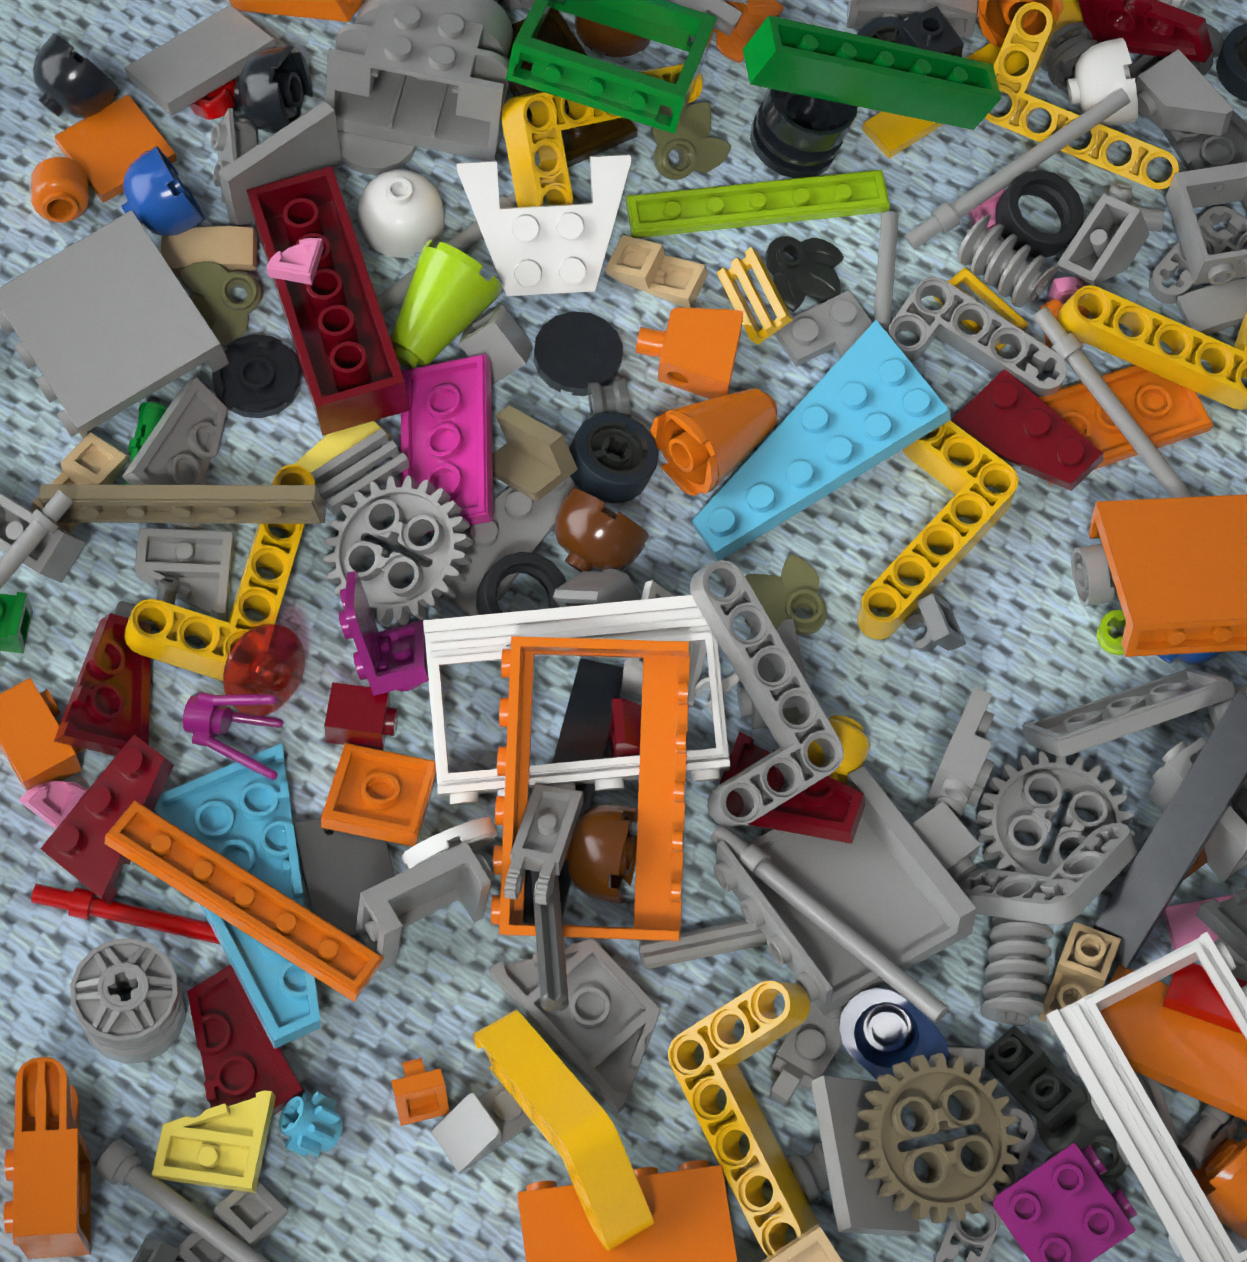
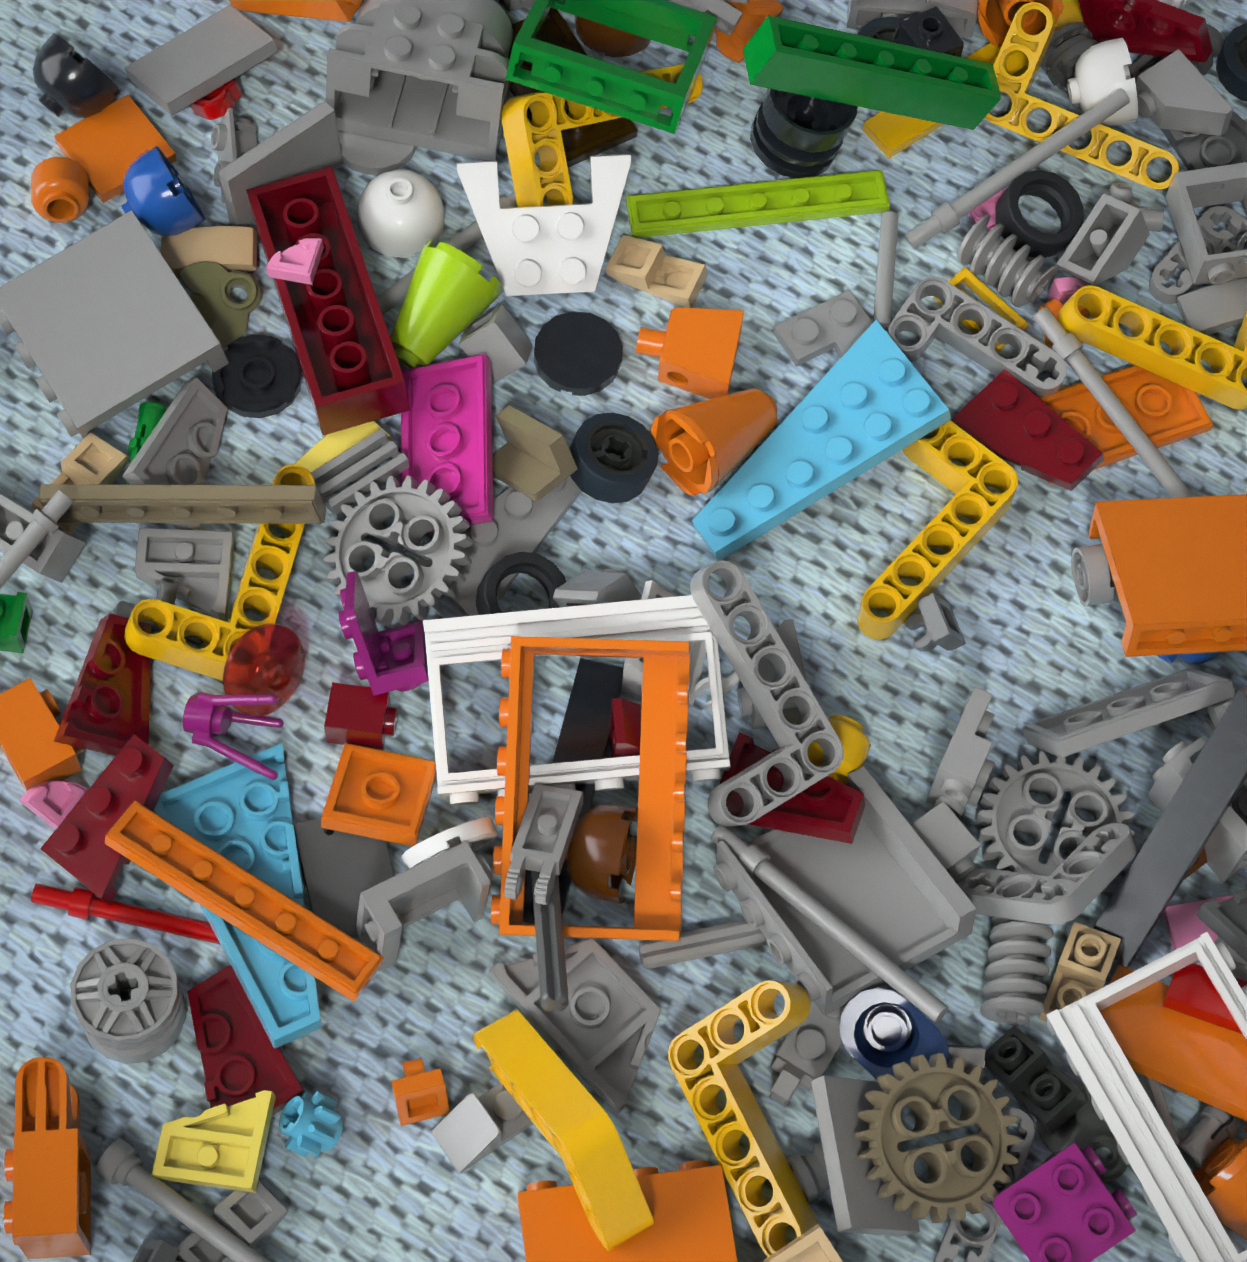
(271, 84): black cylinder -> none
(596, 535): reddish brown cylinder -> none
(609, 398): dark grey wheel -> none
(691, 142): olive plate -> none
(739, 270): yellow tile -> none
(791, 591): olive plate -> none
(809, 273): pearl dark grey plate -> none
(1109, 644): lime bush -> none

